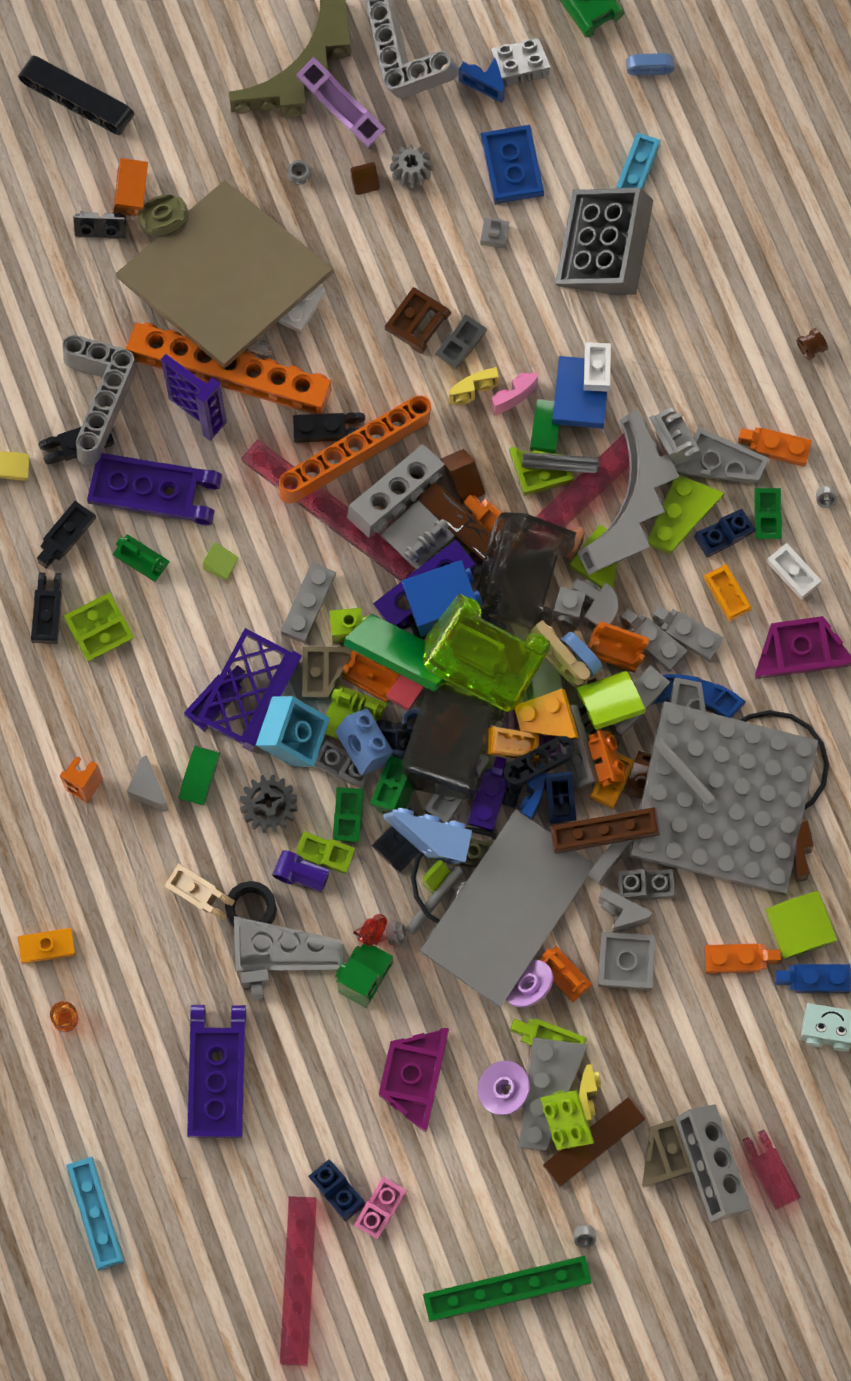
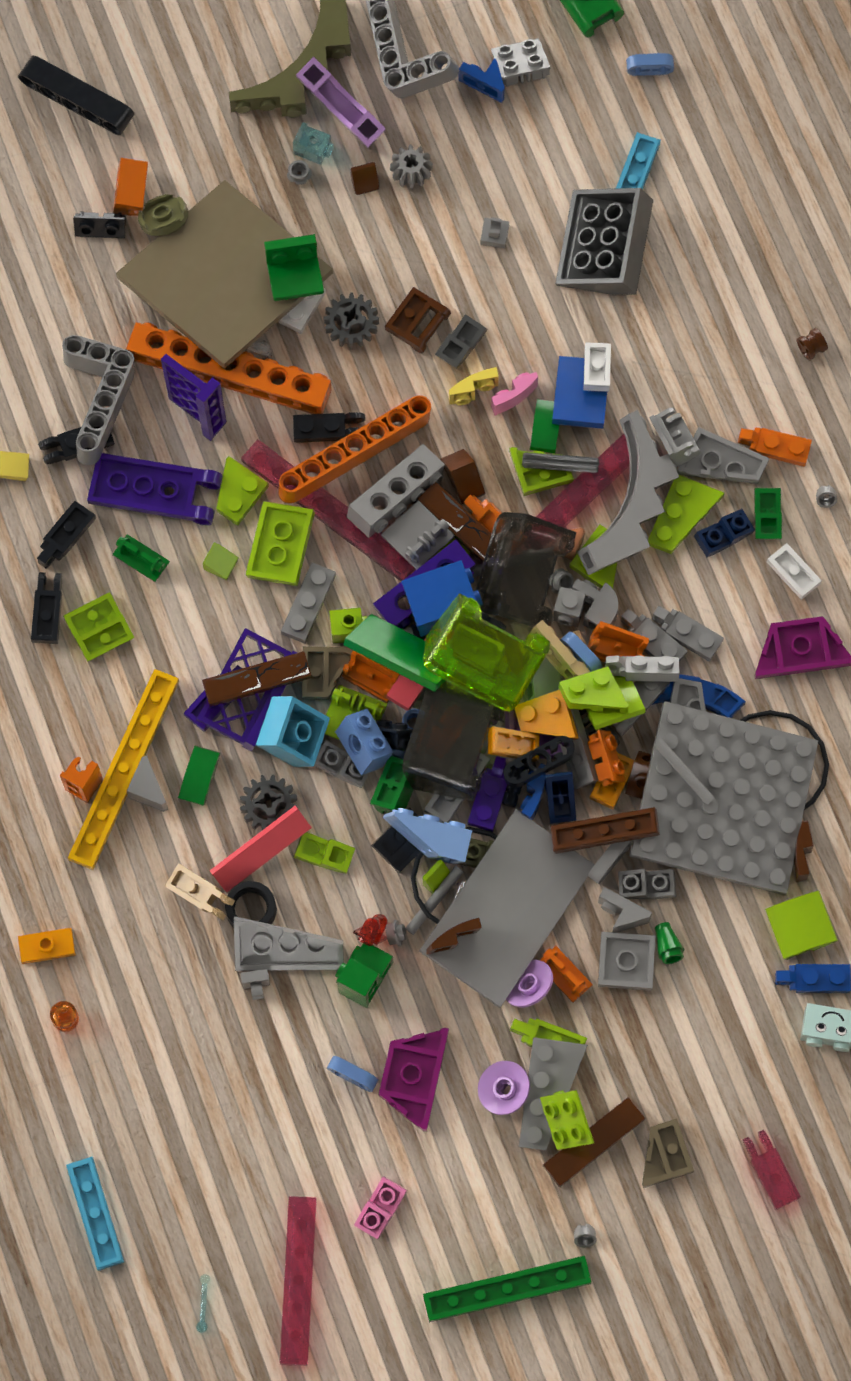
(122, 769): none -> yellow plate
(201, 1325): none -> clear light blue hinge
(216, 1086): dark purple hinge -> none
(238, 491): none -> lime wing
(256, 678): none -> reddish brown tile
(260, 849): none -> coral tile
(280, 543): none -> lime plate
(293, 267): none -> green bracket
(293, 869): dark purple piece -> none
(312, 151): none -> clear light blue brick
(337, 1190): dark blue slope -> none
(345, 311): none -> dark grey gear
(348, 814): green slope -> none
(352, 1073): none -> medium blue beam
(449, 940): none -> reddish brown slope
(512, 164): blue tile -> none
(561, 579): none -> light grey plate
(588, 1088): light yellow slope -> none
(593, 692): none -> lime wing
(644, 668): none -> light grey hinge
(669, 947): none -> green cone
(713, 1163): light grey brick -> none
(727, 592): light orange plate -> none
(739, 958): orange hinge -> none

